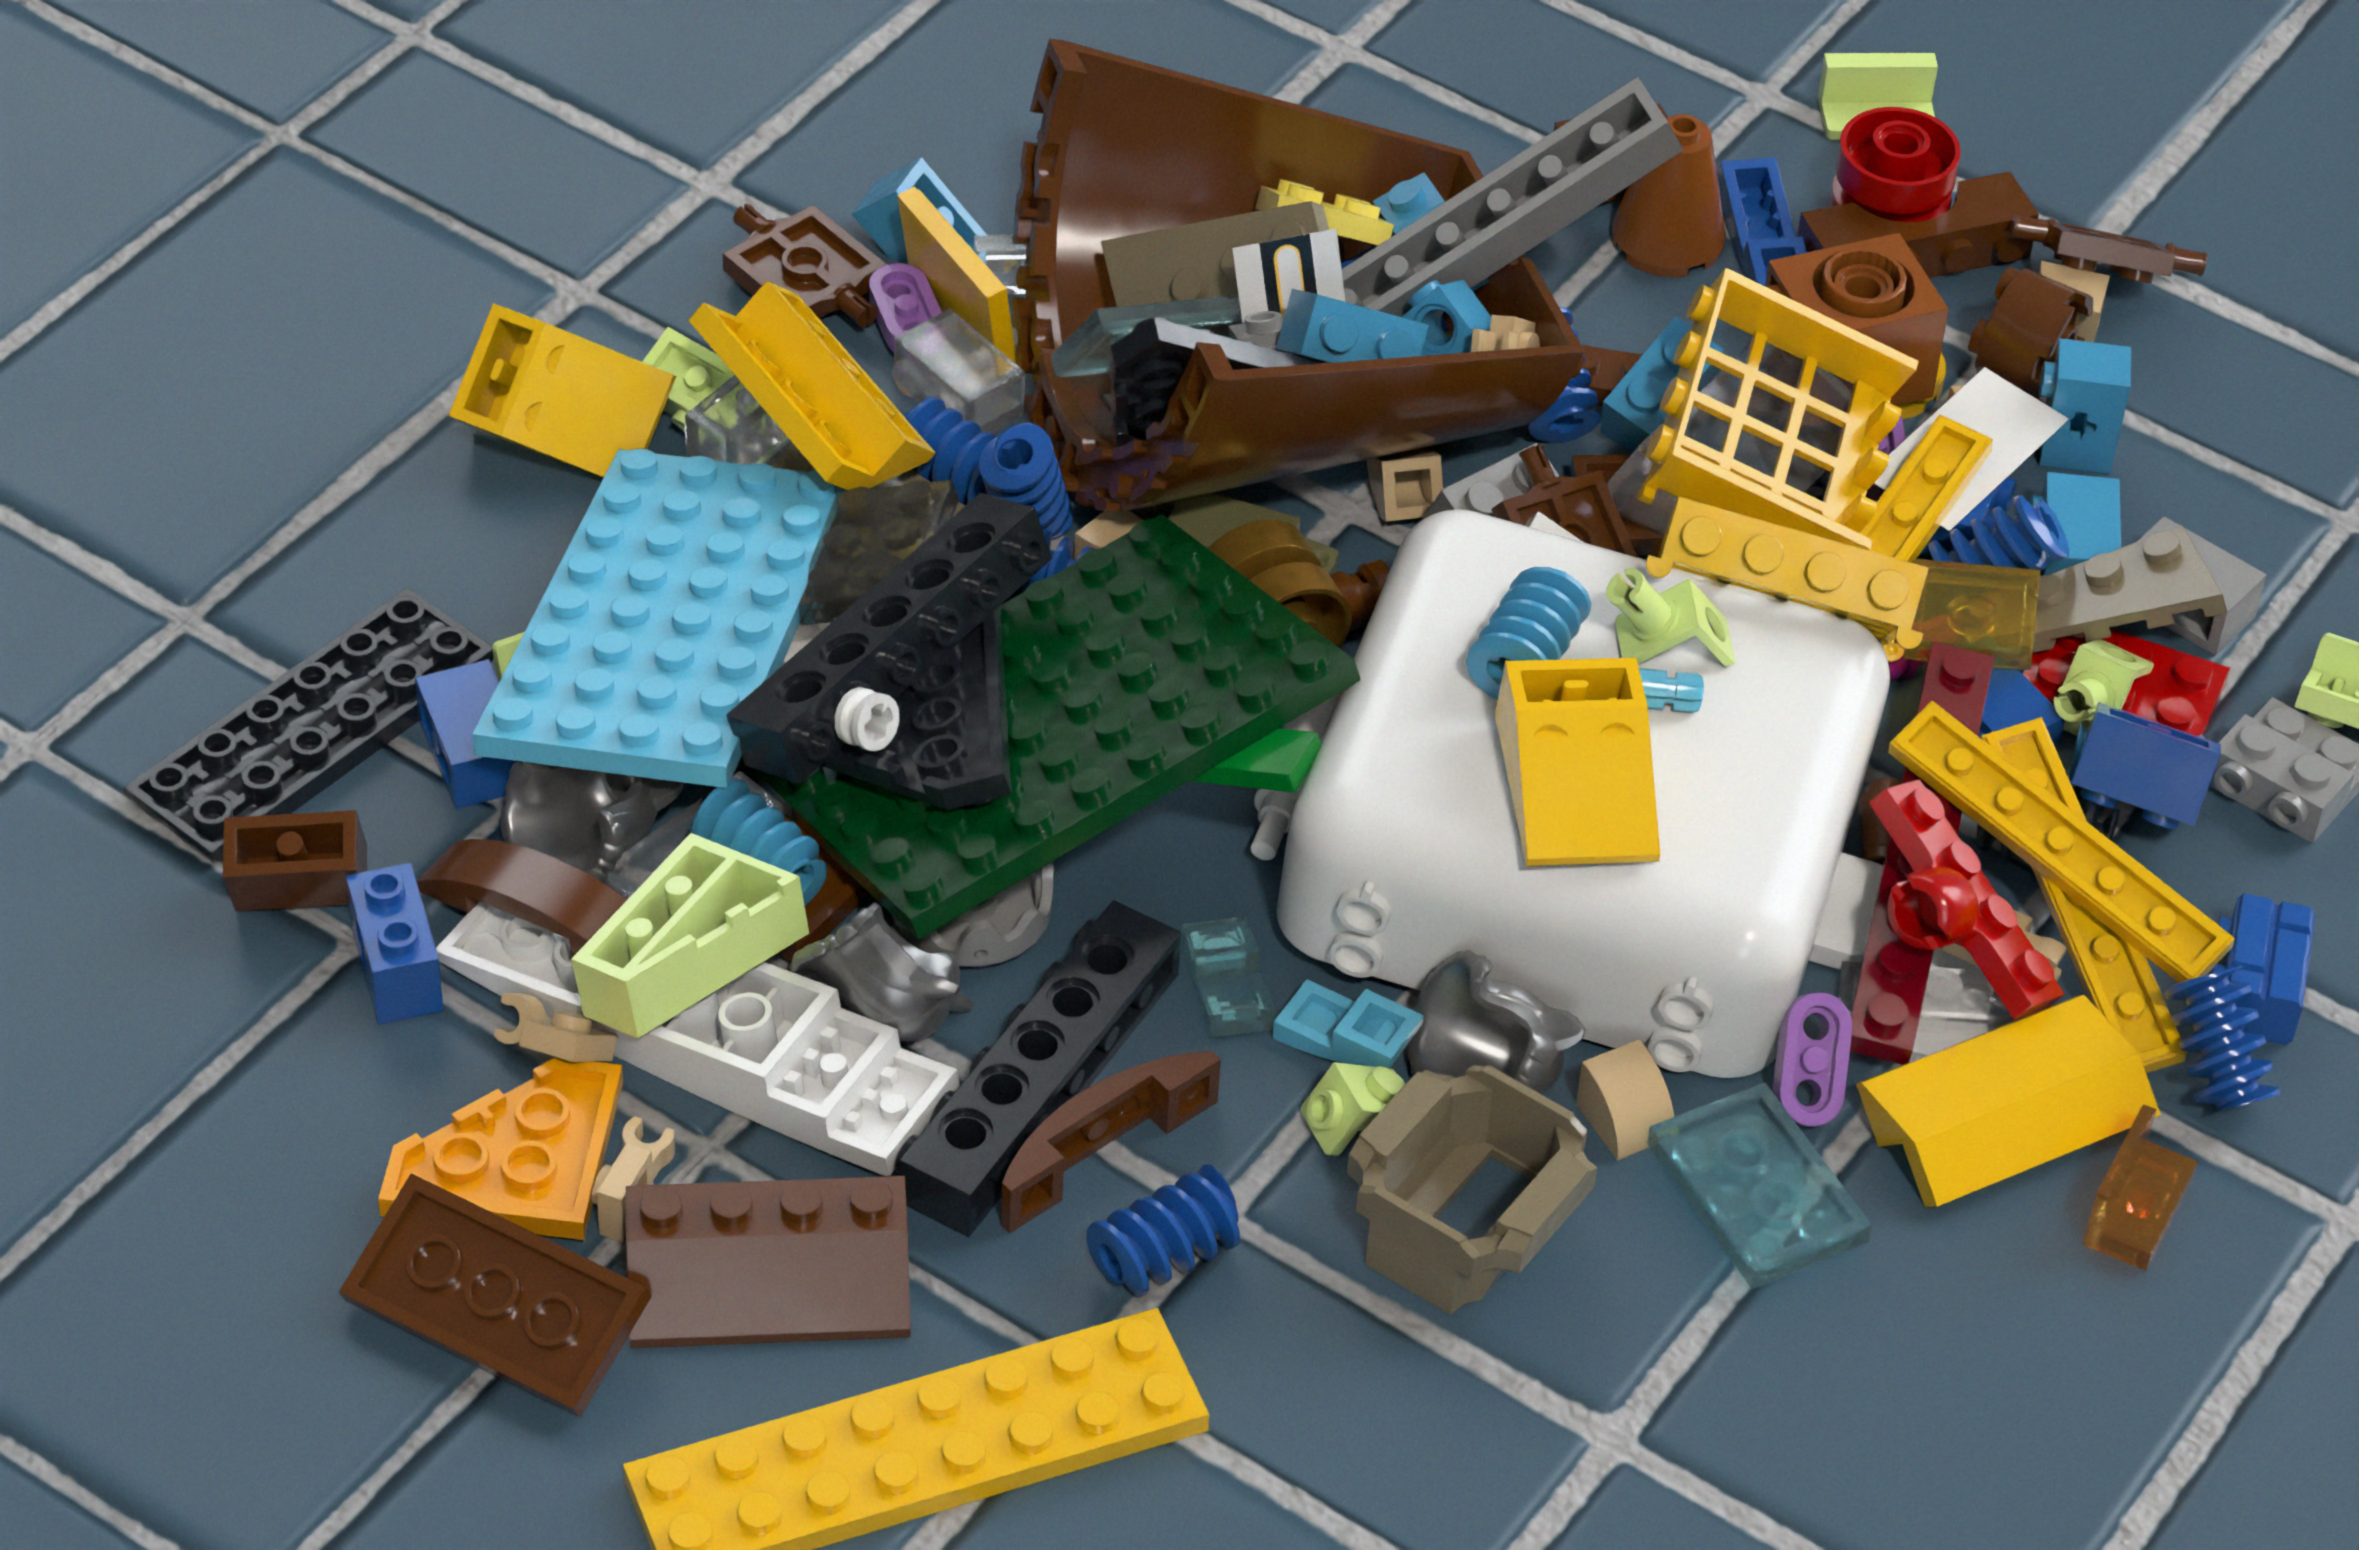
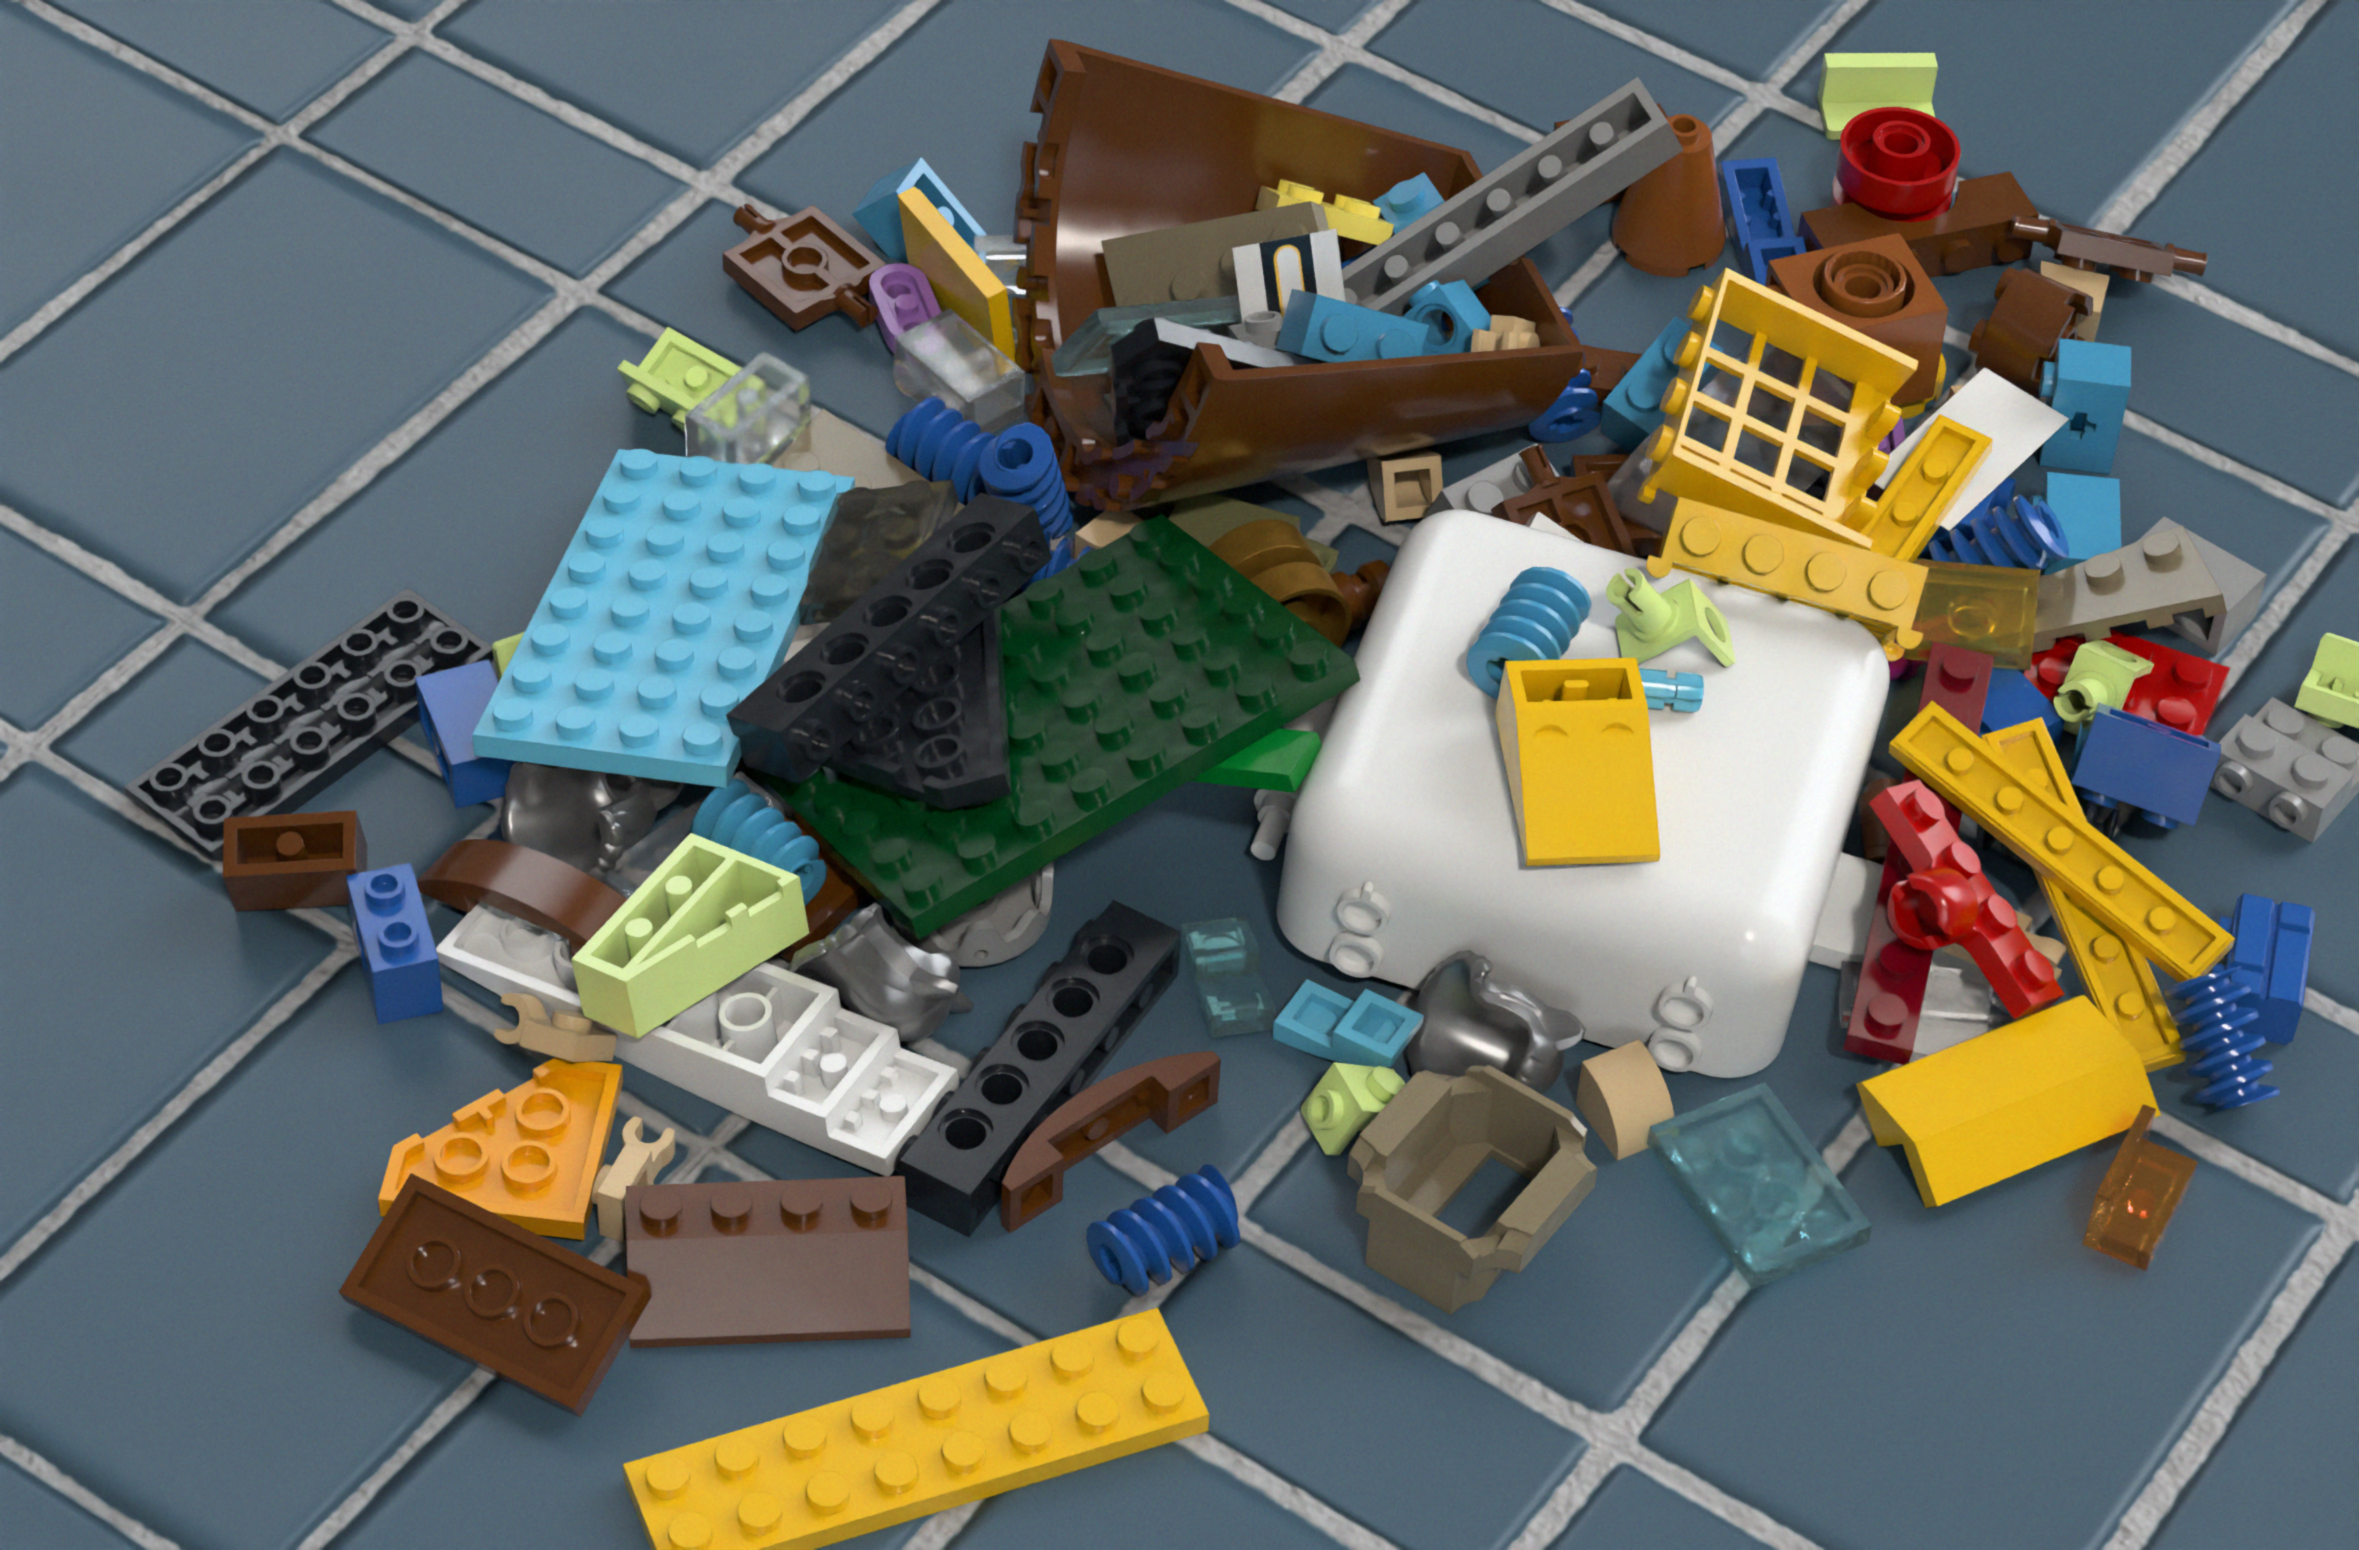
(559, 392): yellow slope -> none
(813, 389): yellow slope -> none
(866, 719): white bush -> none
(1816, 1061): medium lavender plate -> none

